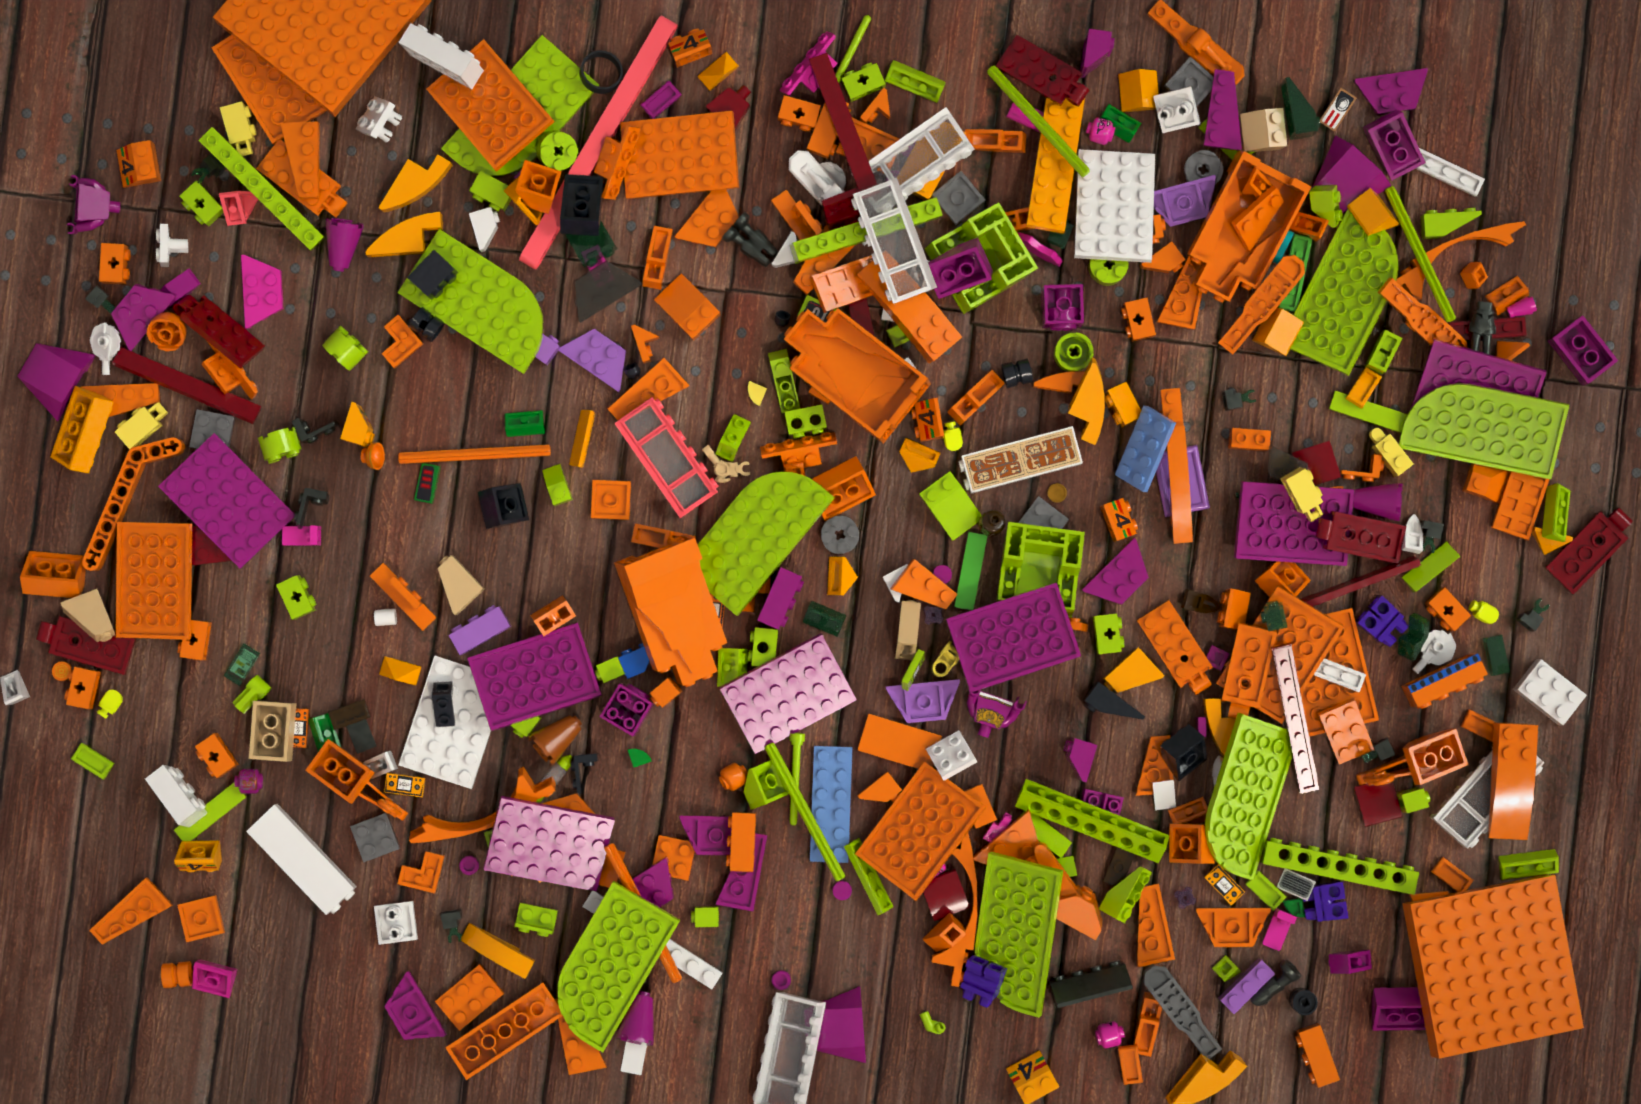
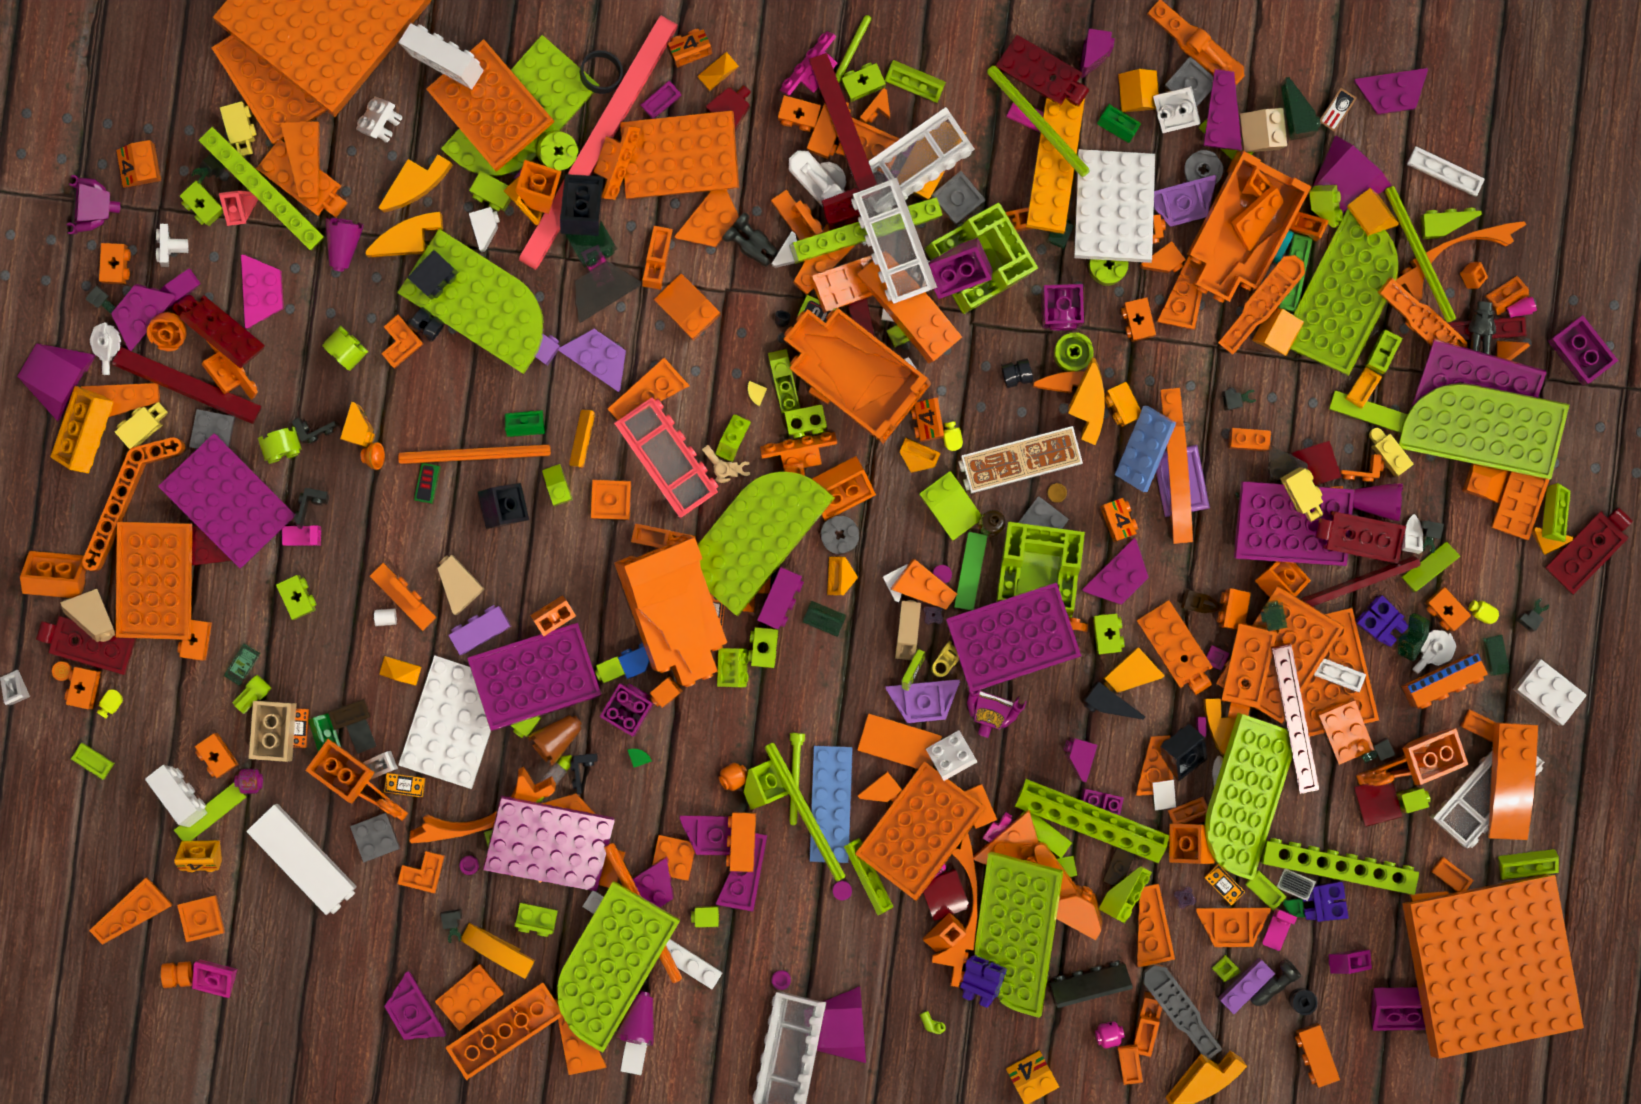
(395, 922): white plate -> none
(443, 704): black bracket -> none
(631, 370): black hinge -> none
(643, 336): orange slope -> none
(788, 693): plate -> none
(976, 397): orange slope -> none
(997, 140): orange slope -> none
(1040, 250): dark pink tile -> none
(1100, 131): dark pink head -> none
(1394, 144): magenta slope -> none

